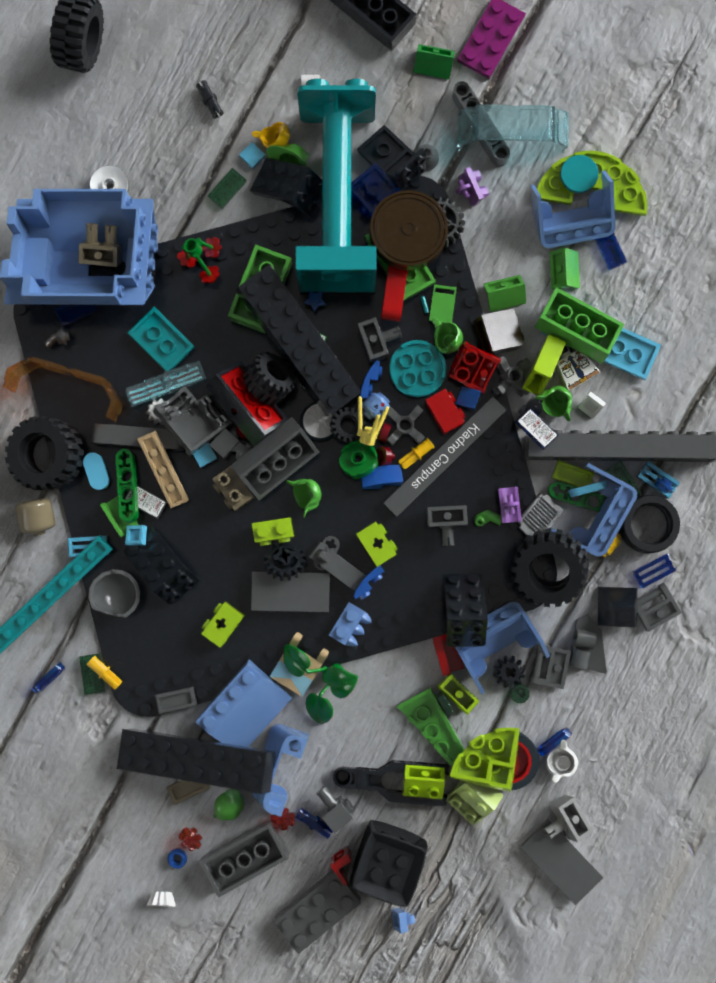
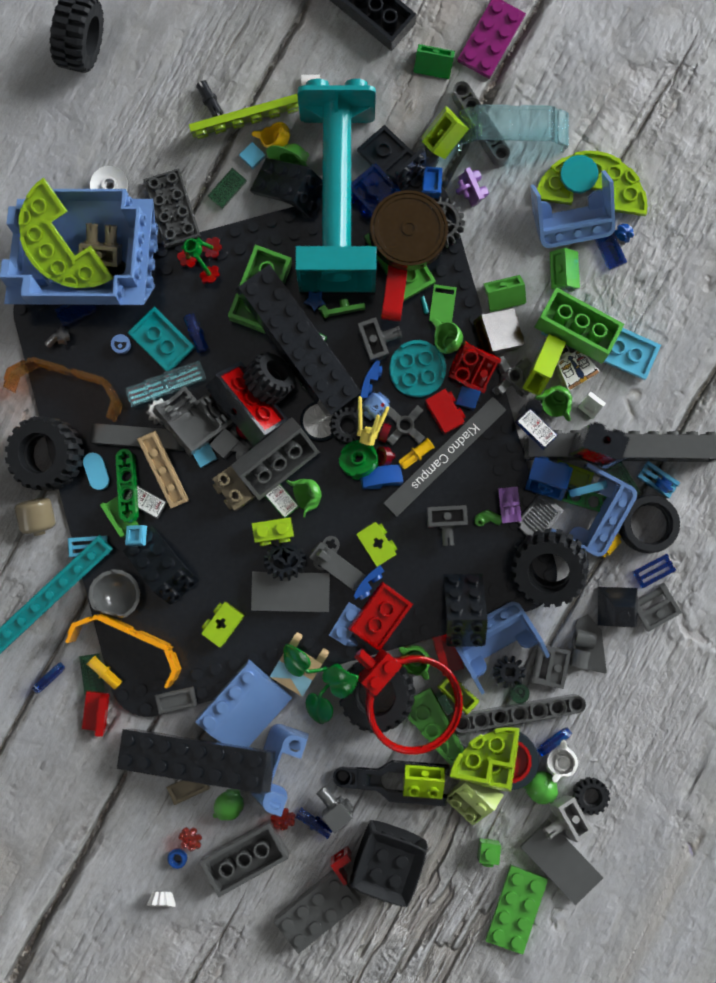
(47, 247): none -> lime plate
(96, 712): none -> red panel
(120, 344): none -> medium blue tile
(172, 208): none -> dark grey tile
(172, 658): none -> light orange windscreen
(195, 333): none -> clear blue pin
(238, 118): none -> lime plate
(282, 501): none -> tile
(343, 309): none -> bright green piece
(379, 672): none -> red brick
(380, 616): none -> red tile
(385, 720): none -> black tyre
(401, 920): medium blue tile -> none
(415, 668): none -> bright green hair
(432, 182): none -> blue tile
(444, 133): none -> lime slope
(489, 852): none -> bright green brick
(516, 909): none -> bright green plate
(528, 715): none -> dark grey beam
(542, 788): none -> bright green hair
(549, 478): none -> blue brick
(599, 445): none -> black brick
(603, 795): none -> black tyre
(624, 232): none -> blue plate

